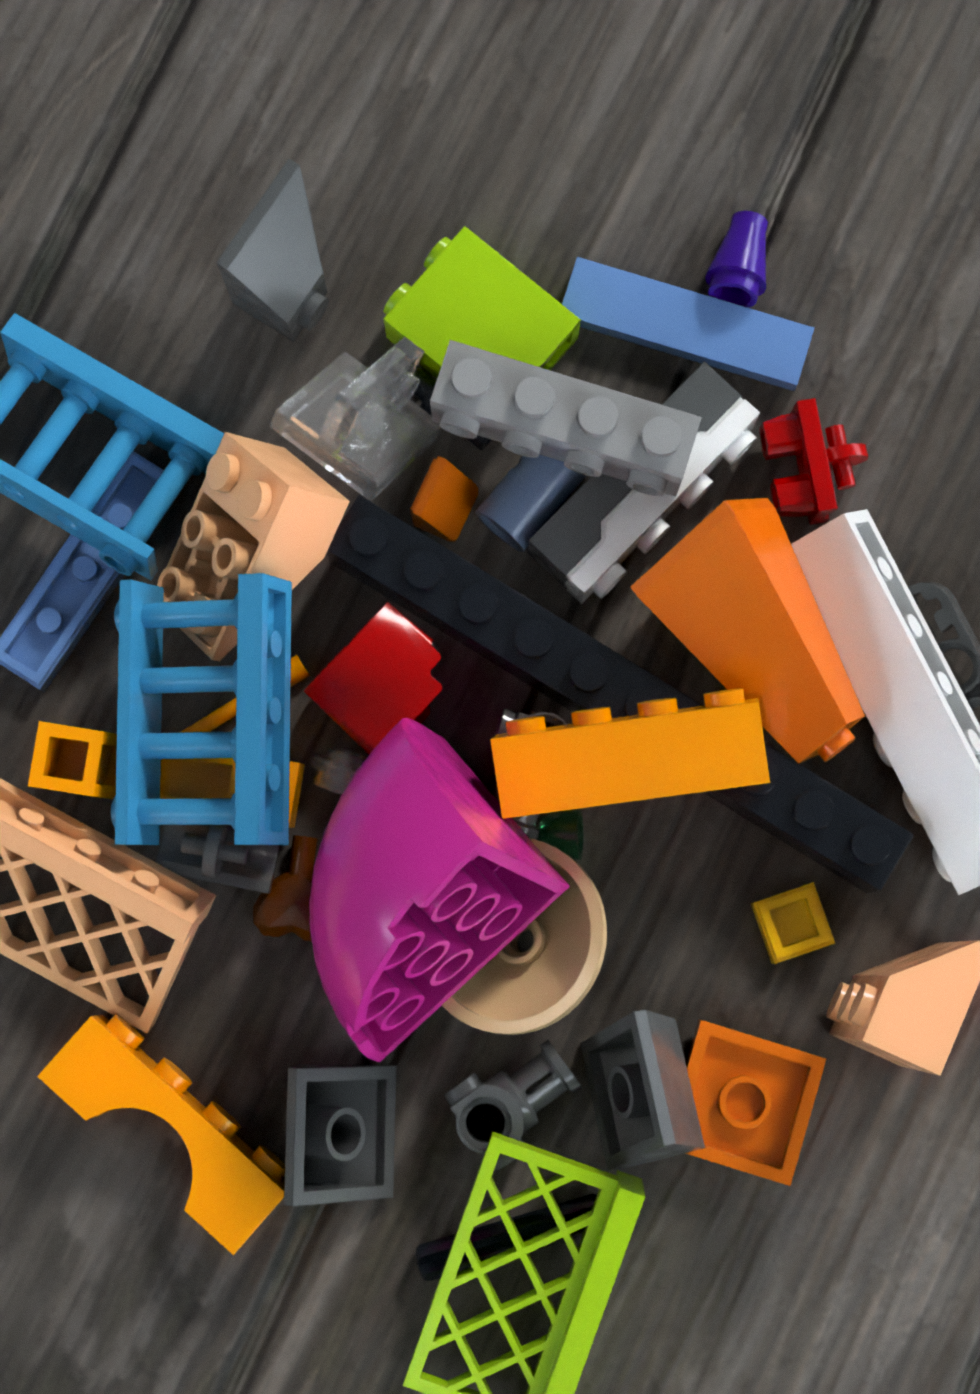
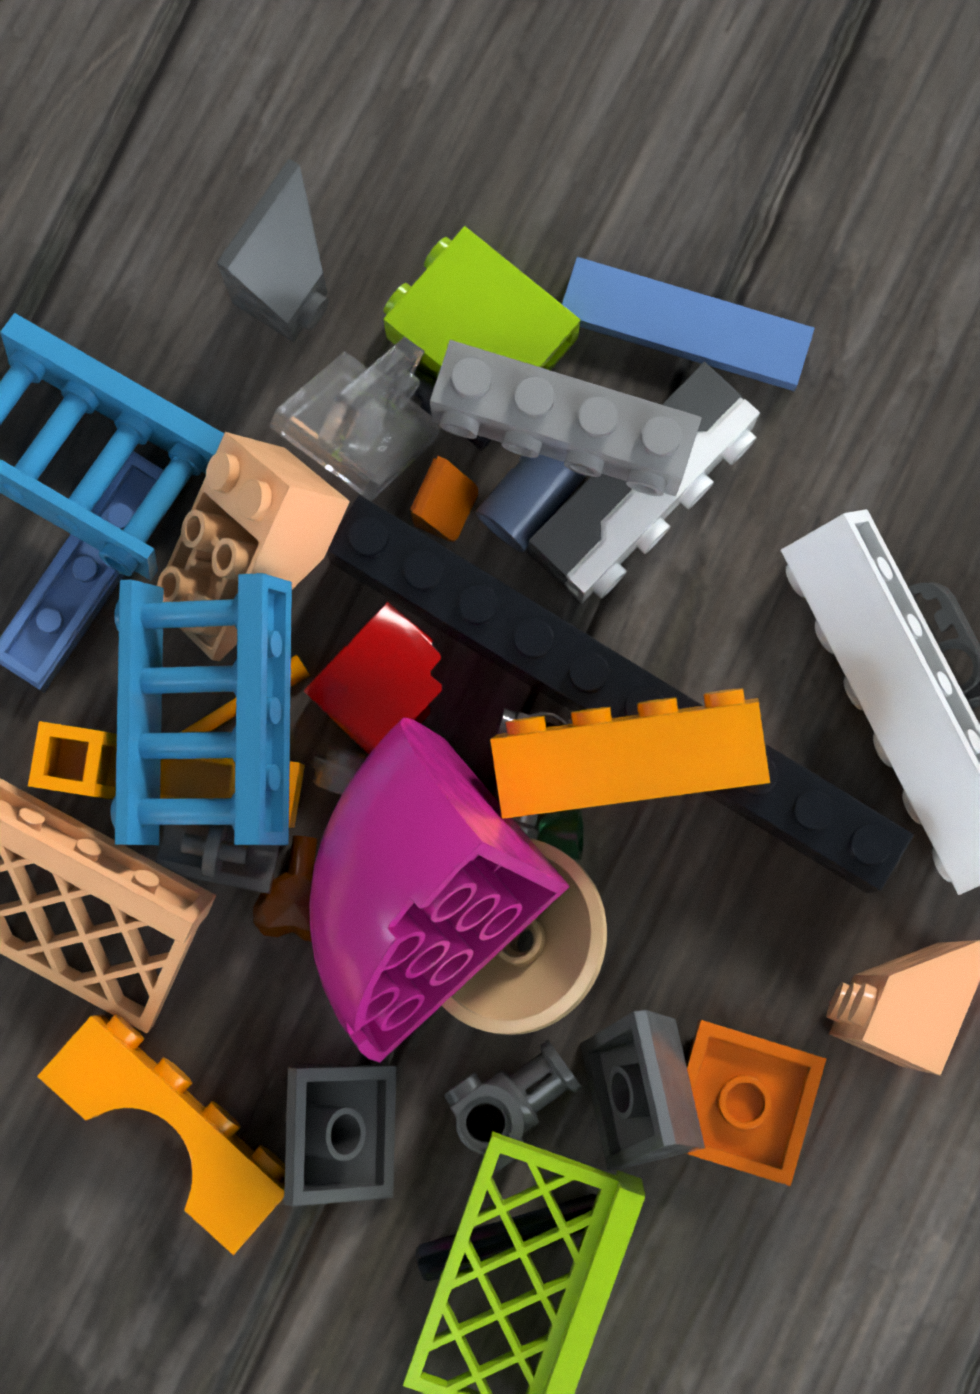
(740, 262): dark purple cone -> none
(755, 625): orange slope -> none
(792, 923): yellow tile -> none
(813, 489): red hips -> none

